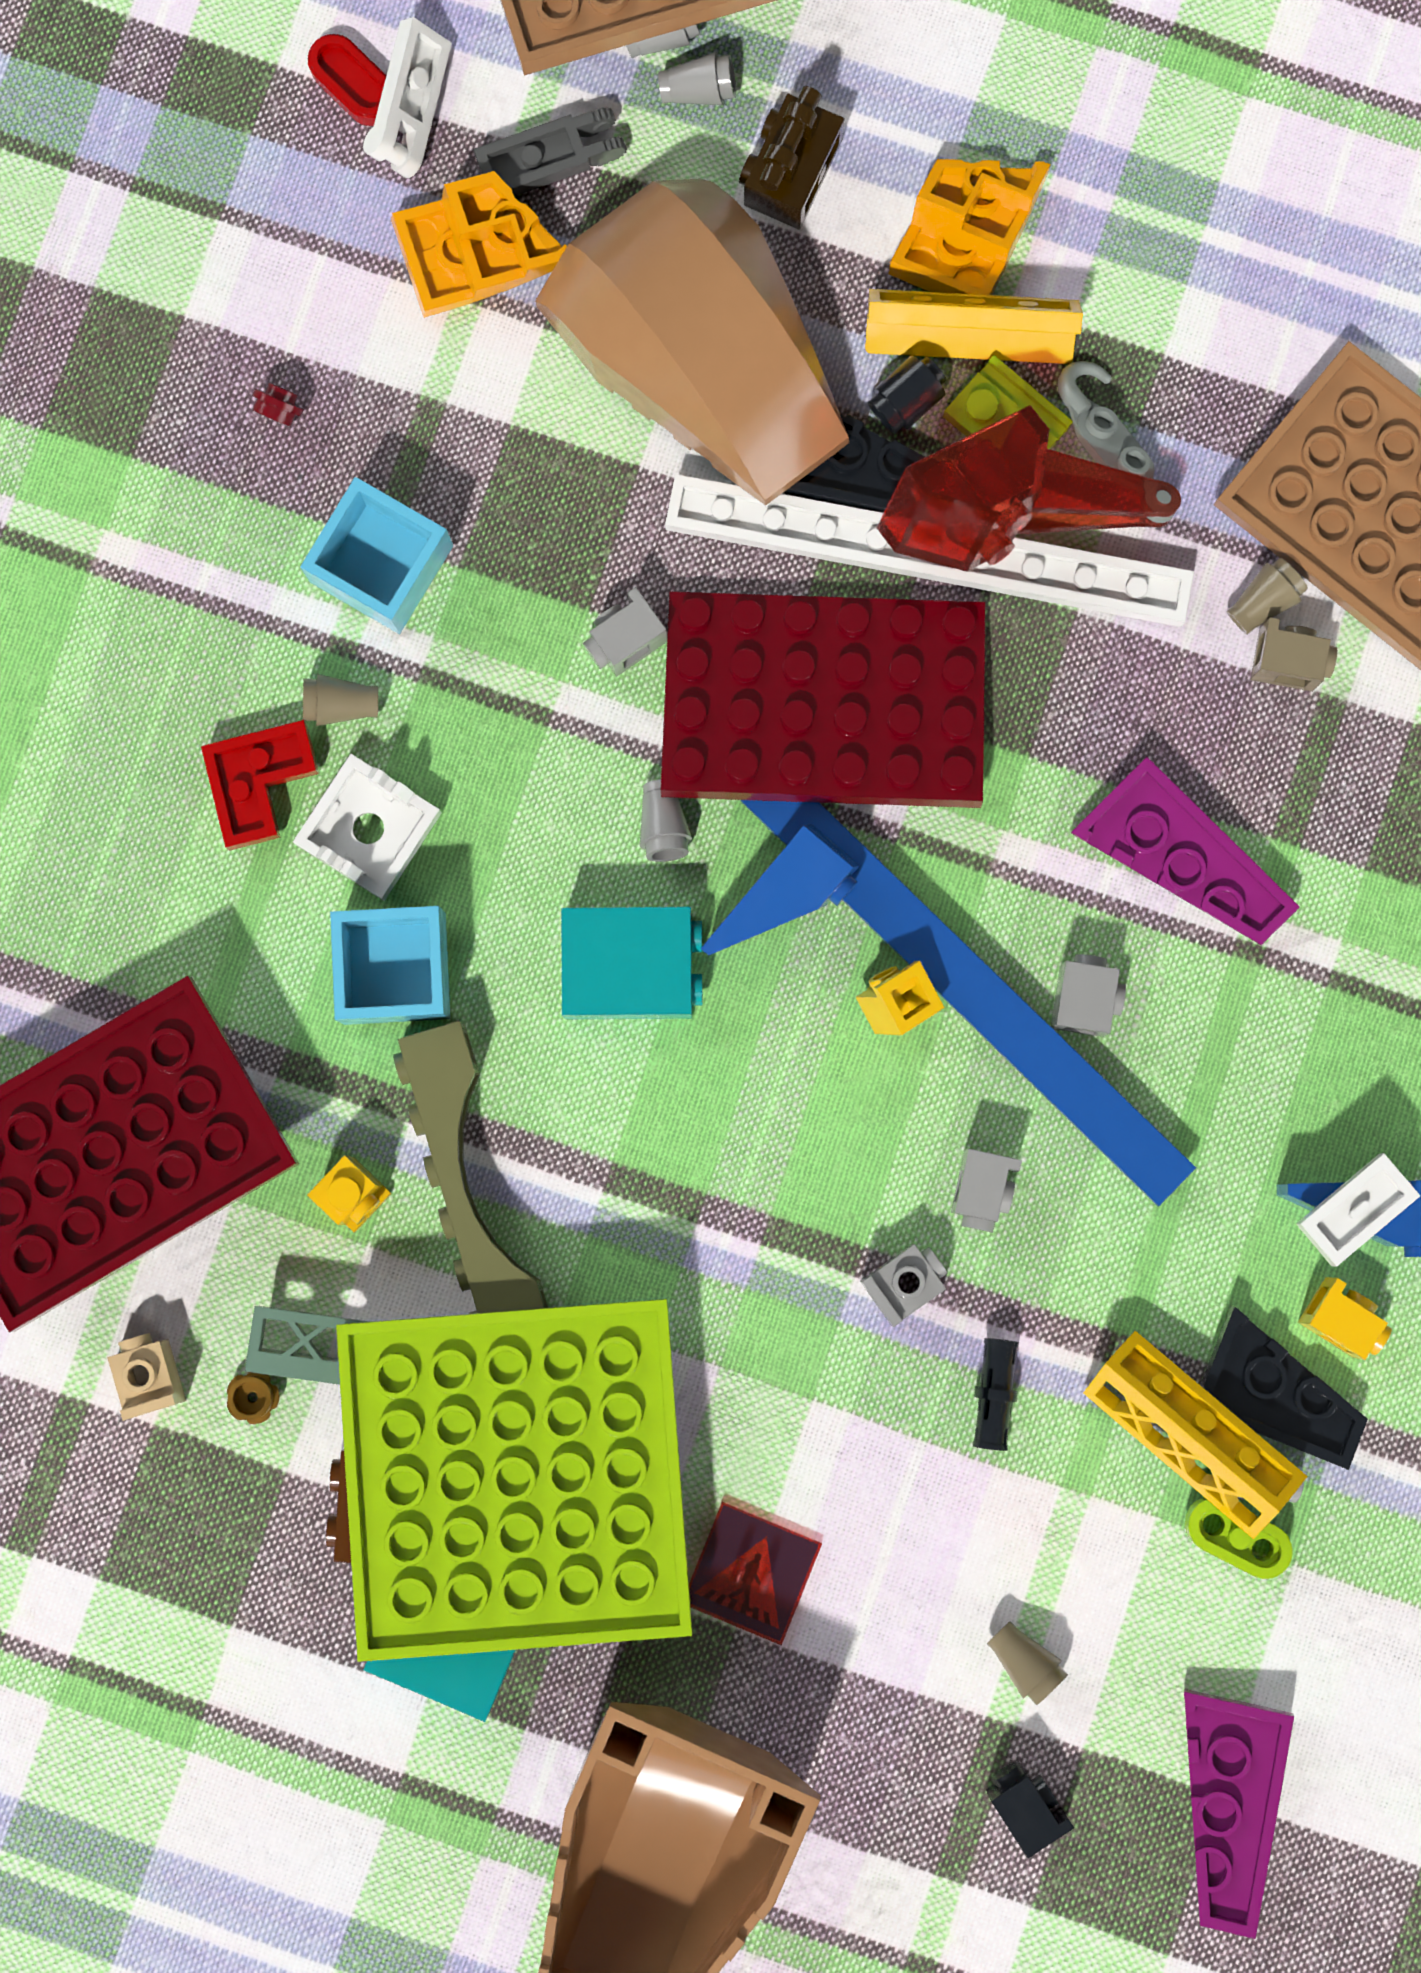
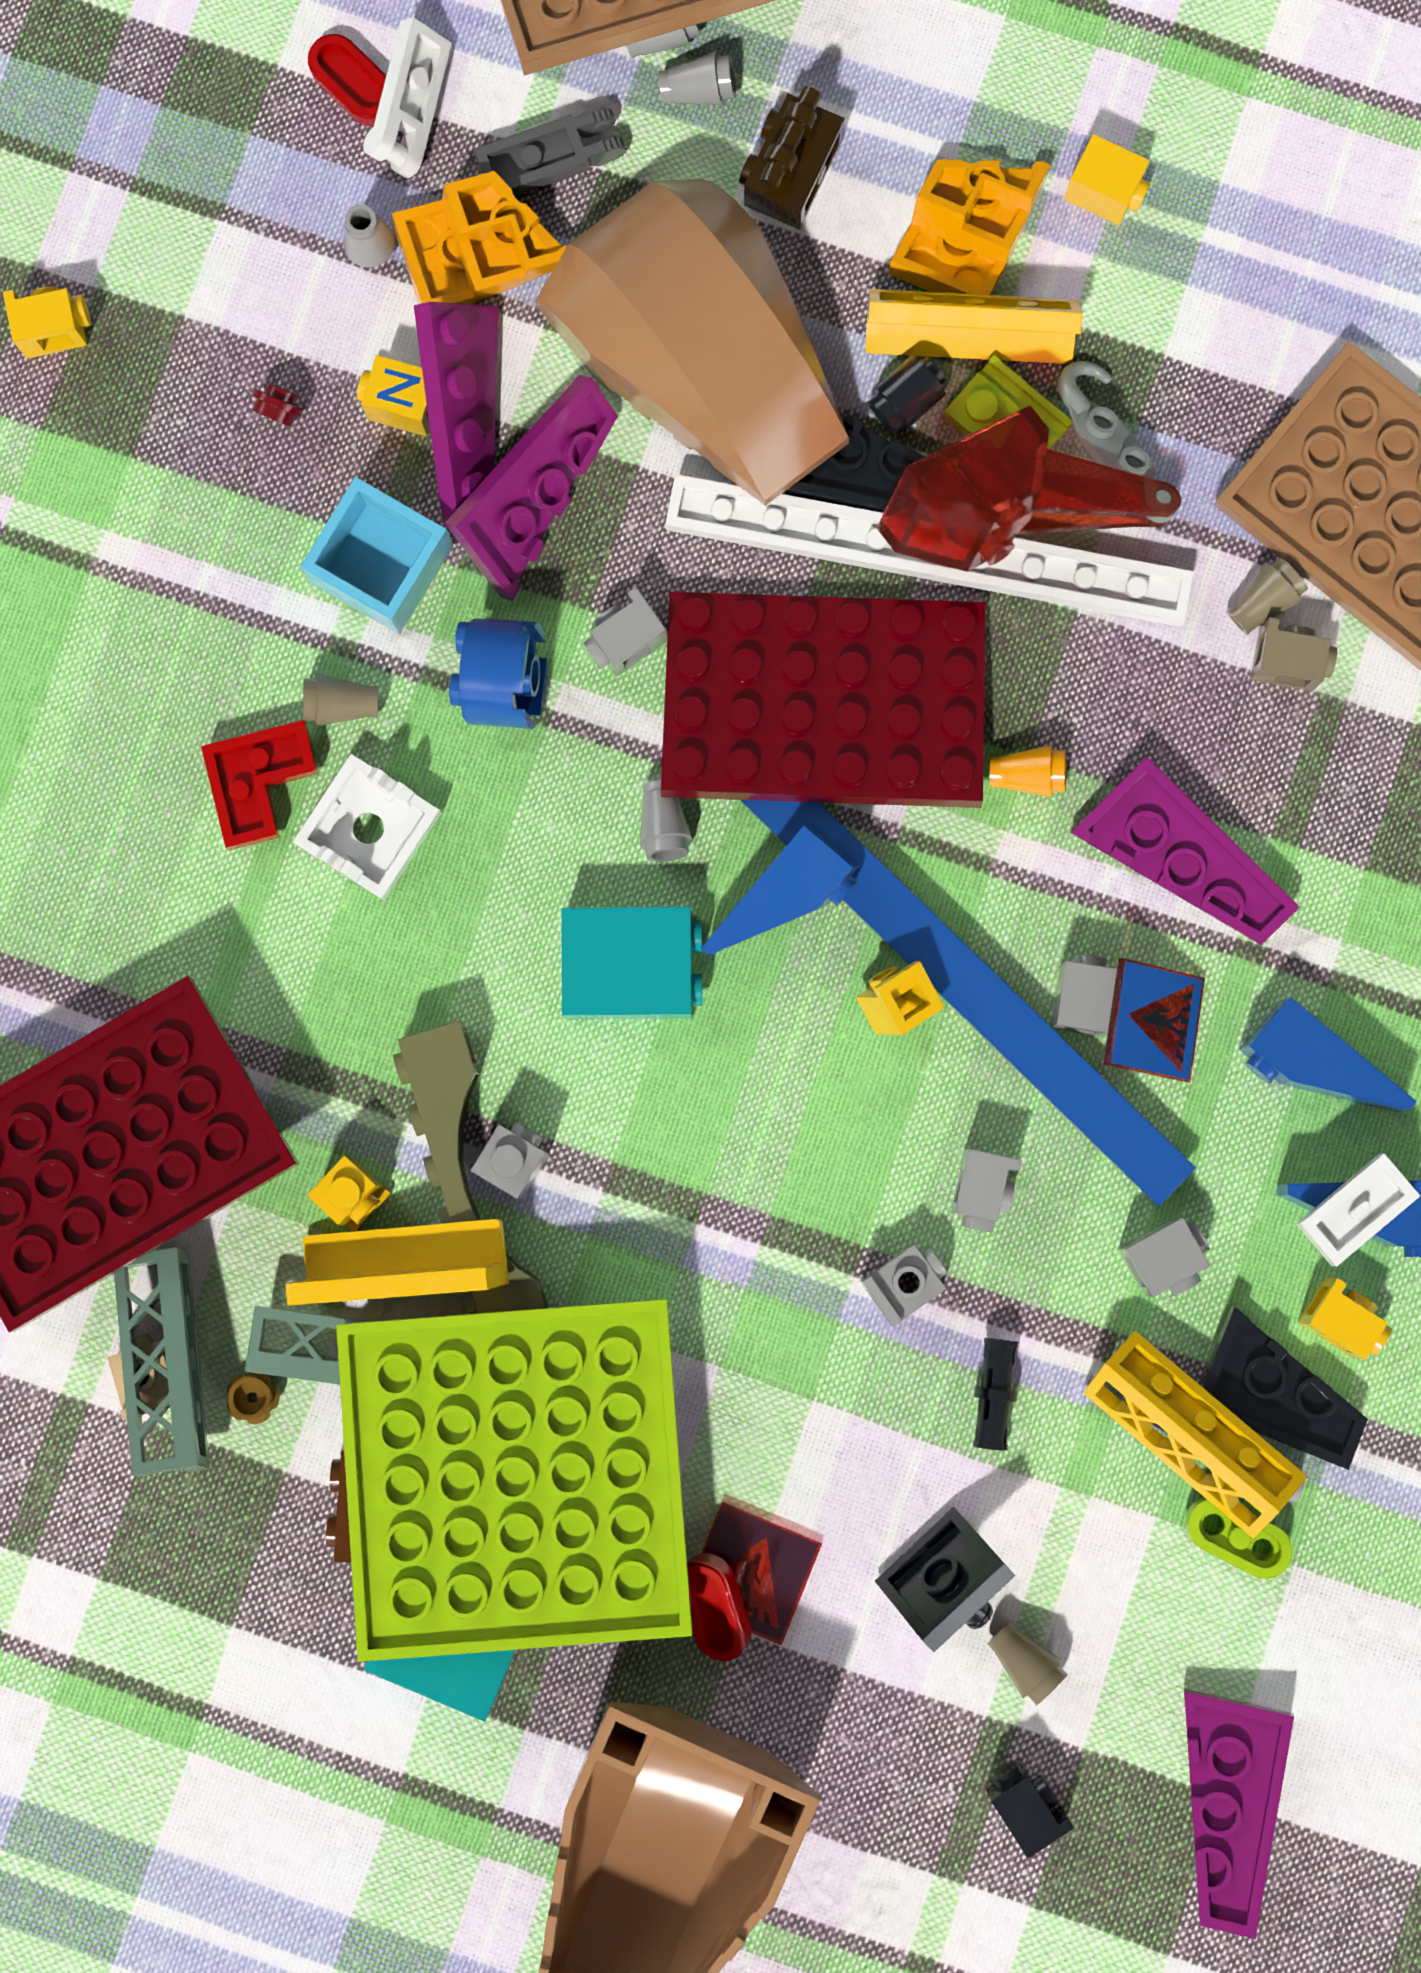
(47, 321): none -> yellow brick
(182, 1364): none -> sand green fence
(367, 237): none -> light grey cone
(390, 965): medium azure piece -> none
(394, 395): none -> yellow brick
(402, 1262): none -> yellow panel
(460, 390): none -> magenta wing
(499, 673): none -> blue brick
(511, 1159): none -> light grey brick
(517, 501): none -> magenta wing
(717, 1608): none -> red tile
(945, 1580): none -> black tile
(1030, 771): none -> light orange cone
(1108, 180): none -> yellow brick
(1154, 1020): none -> piece
(1167, 1257): none -> light grey brick
(1310, 1057): none -> blue slope

